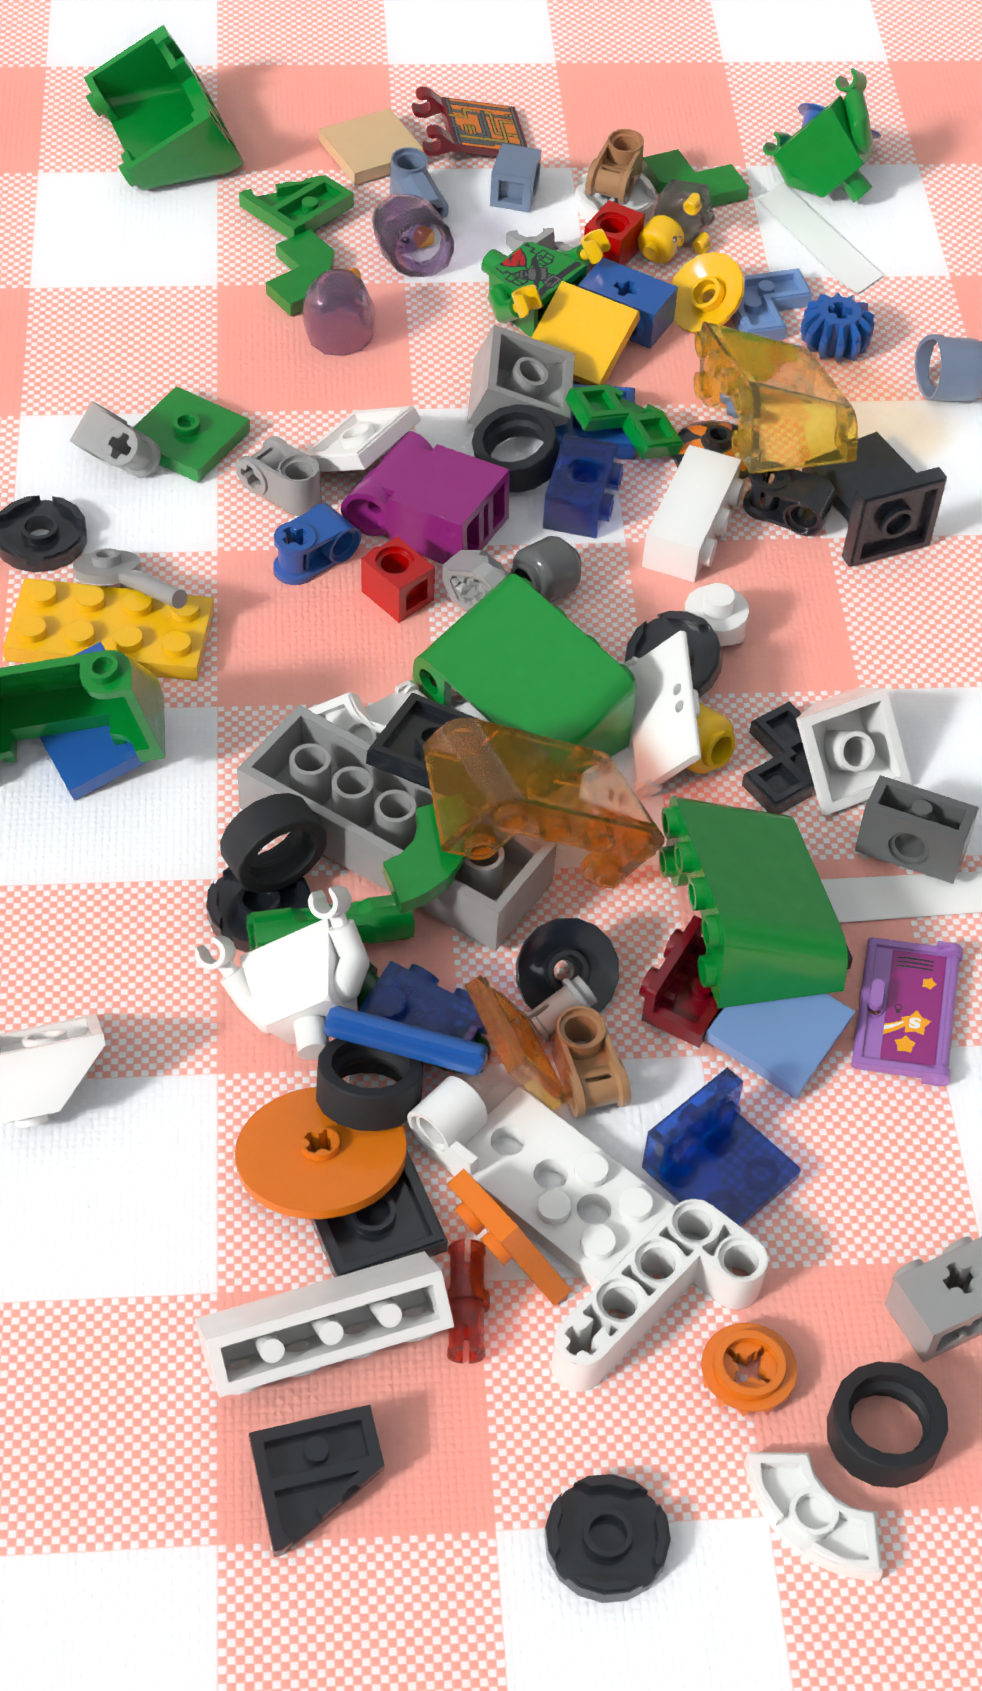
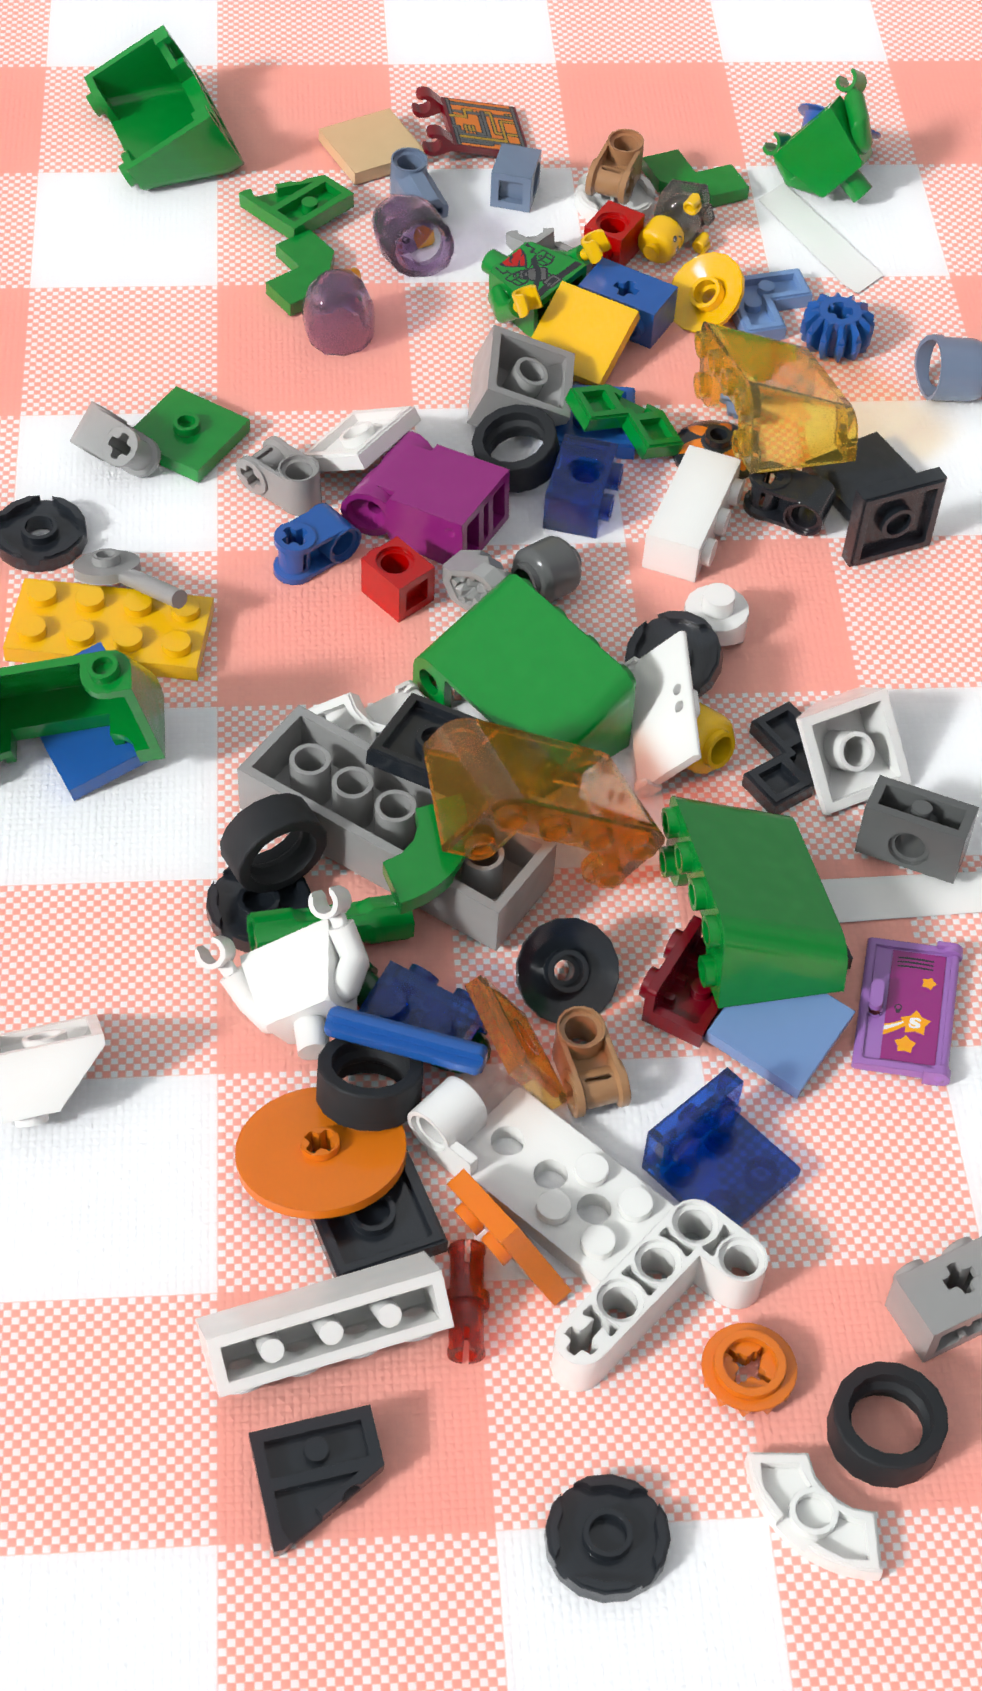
(546, 1014): light grey pin -> none

